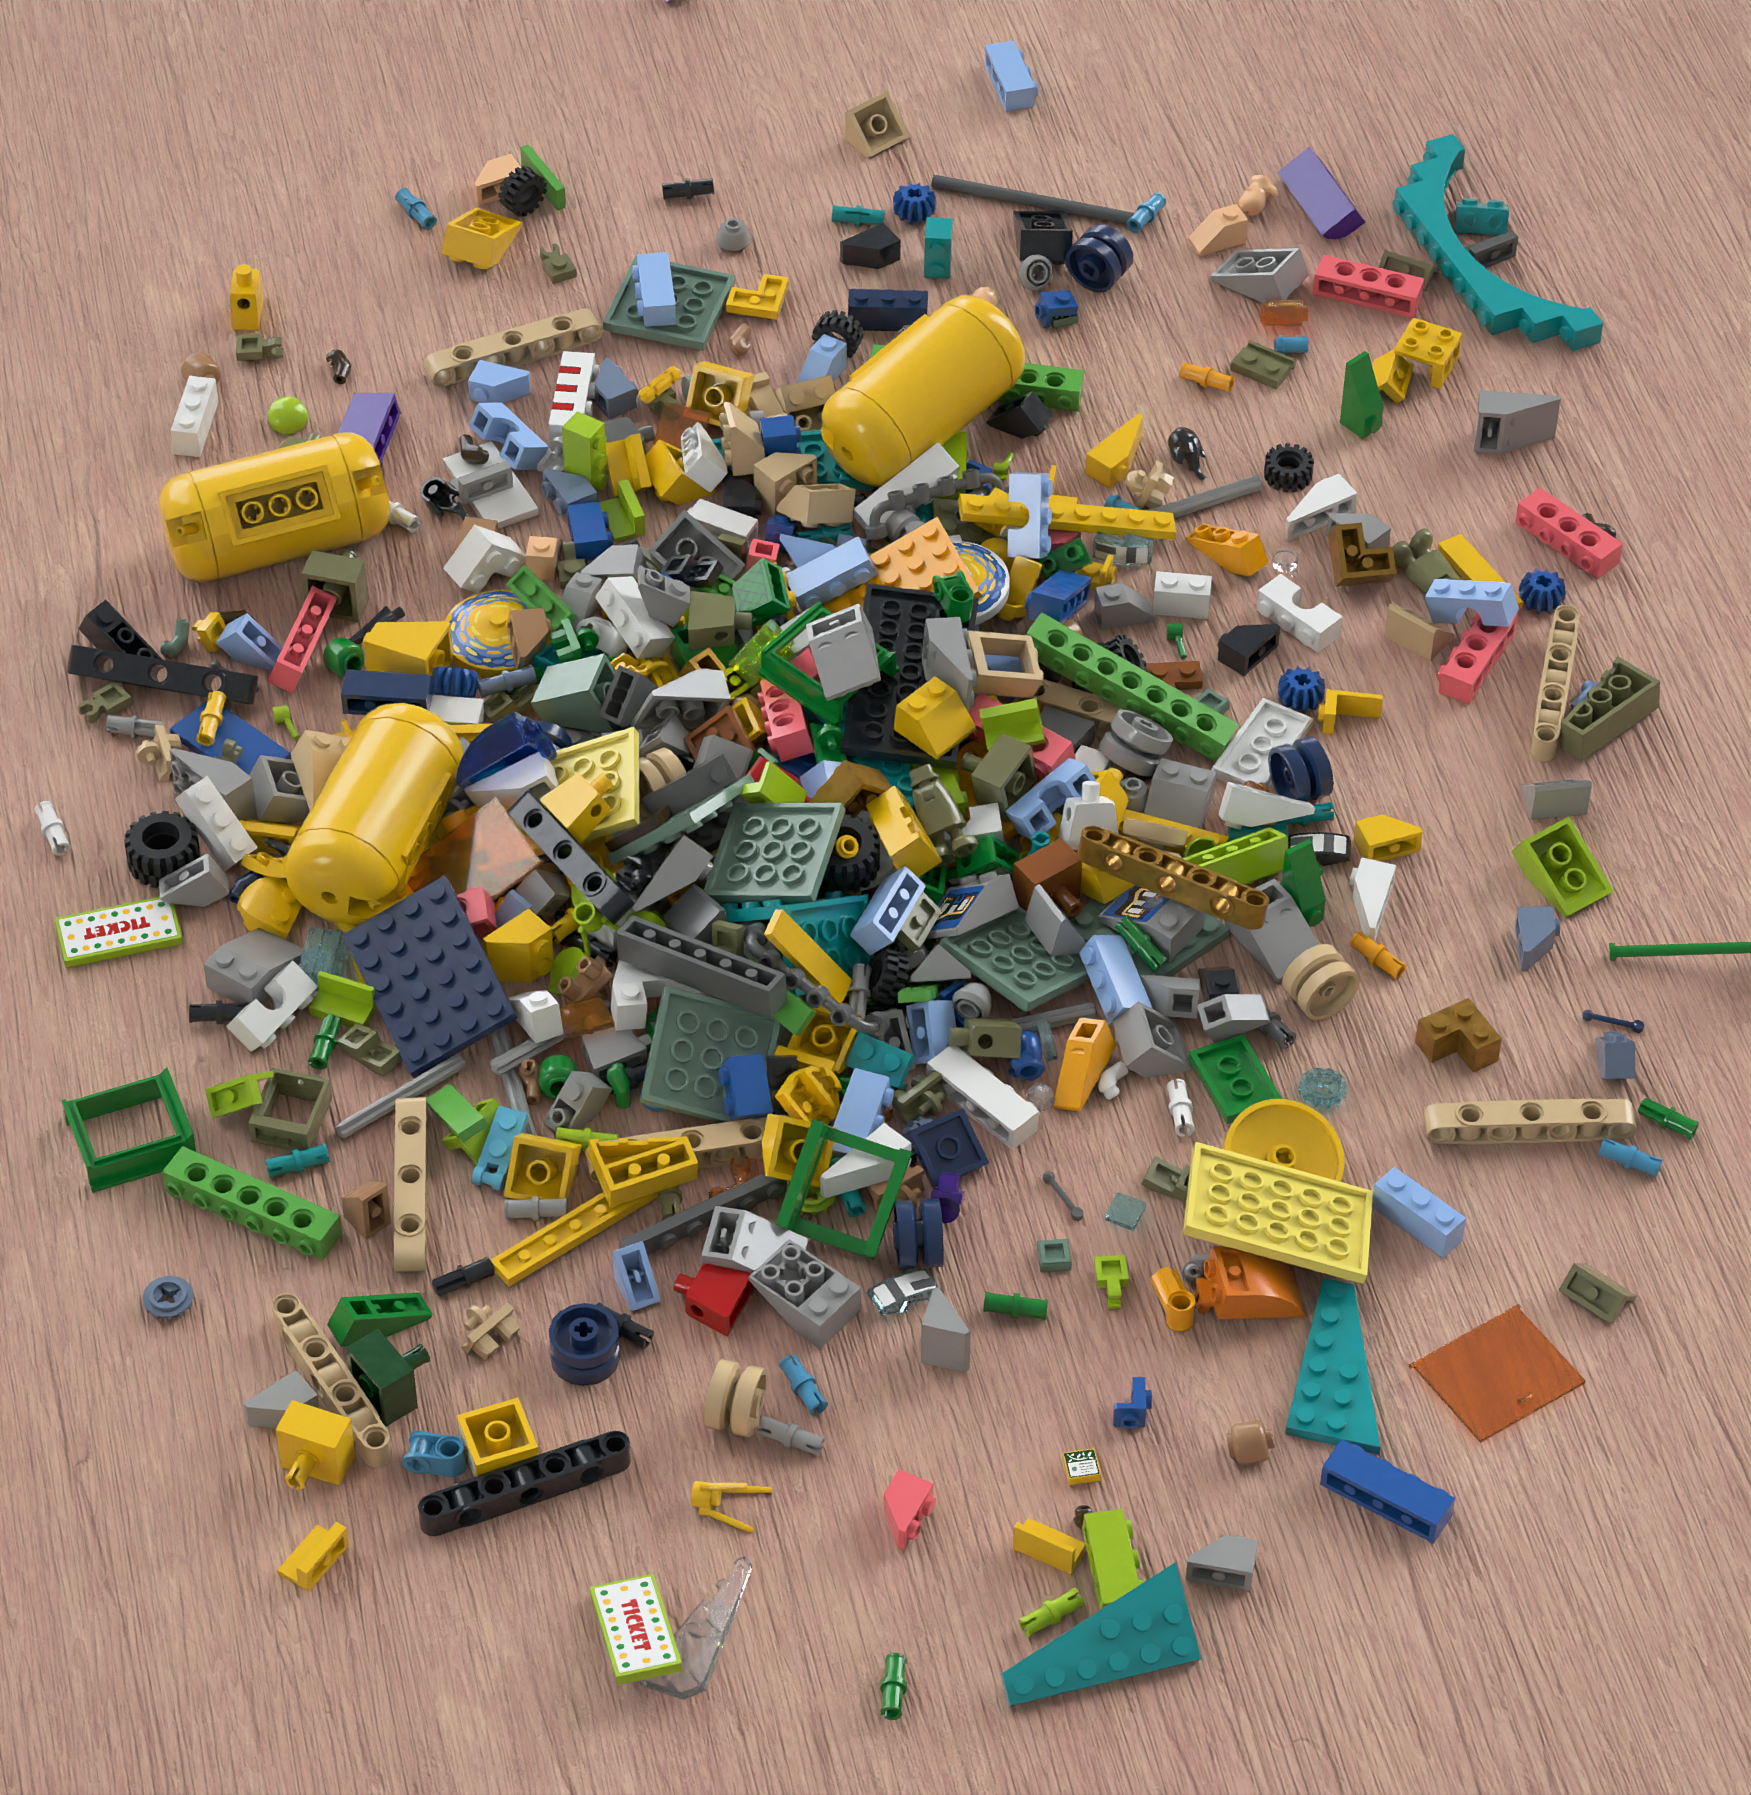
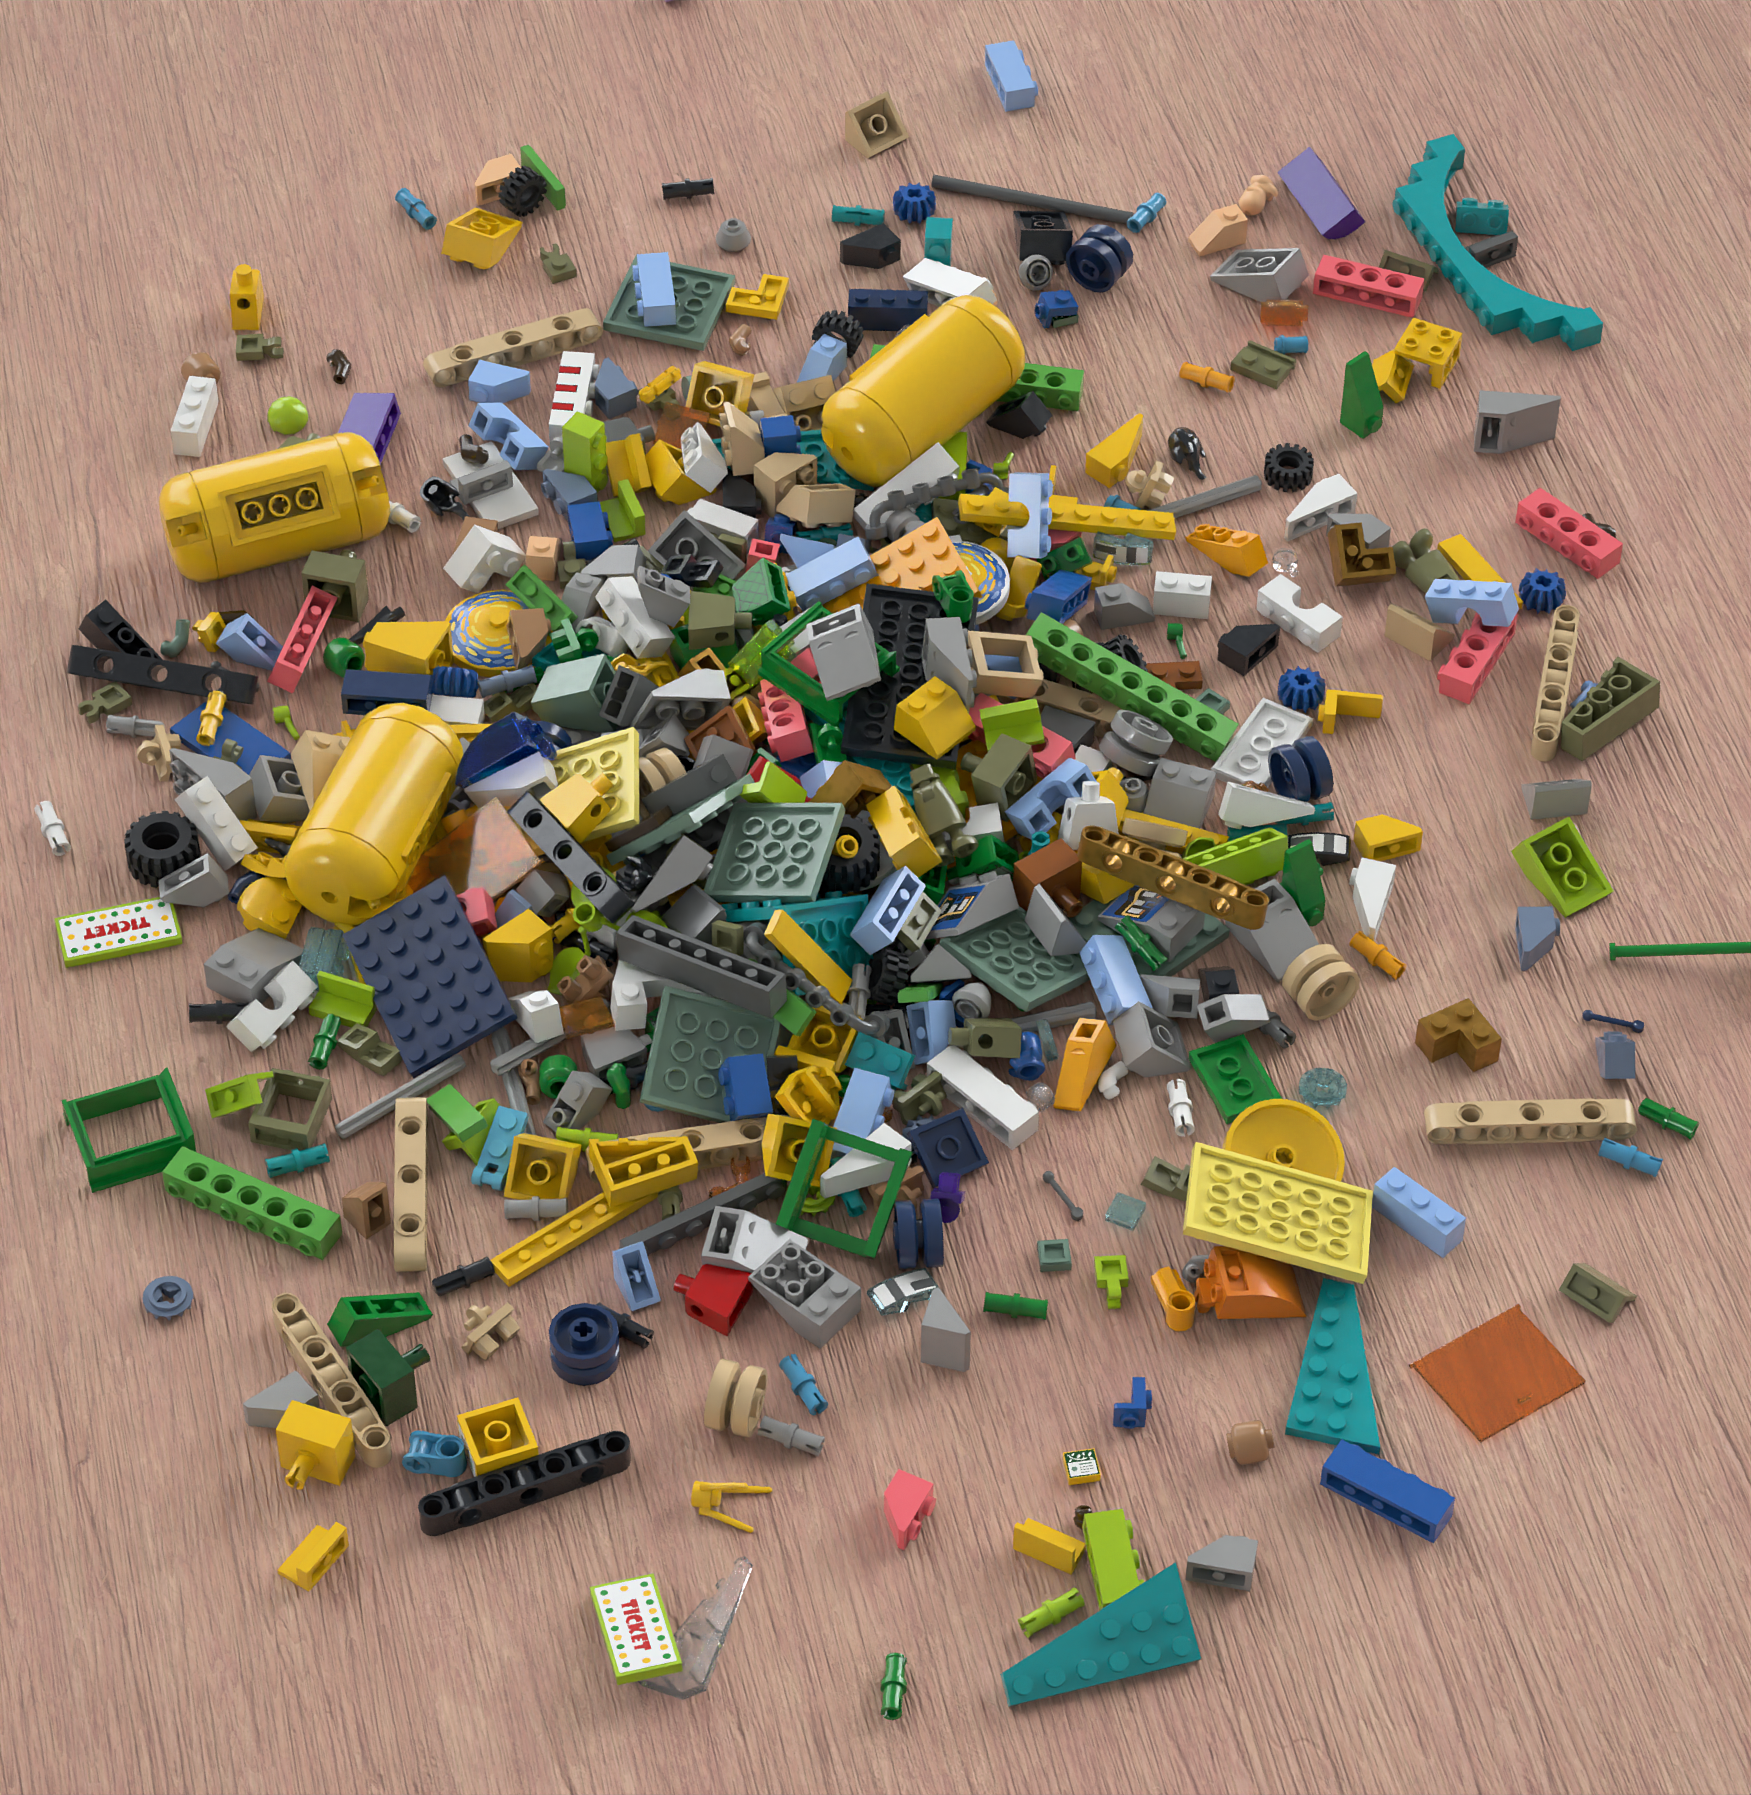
(947, 282): none -> white brick

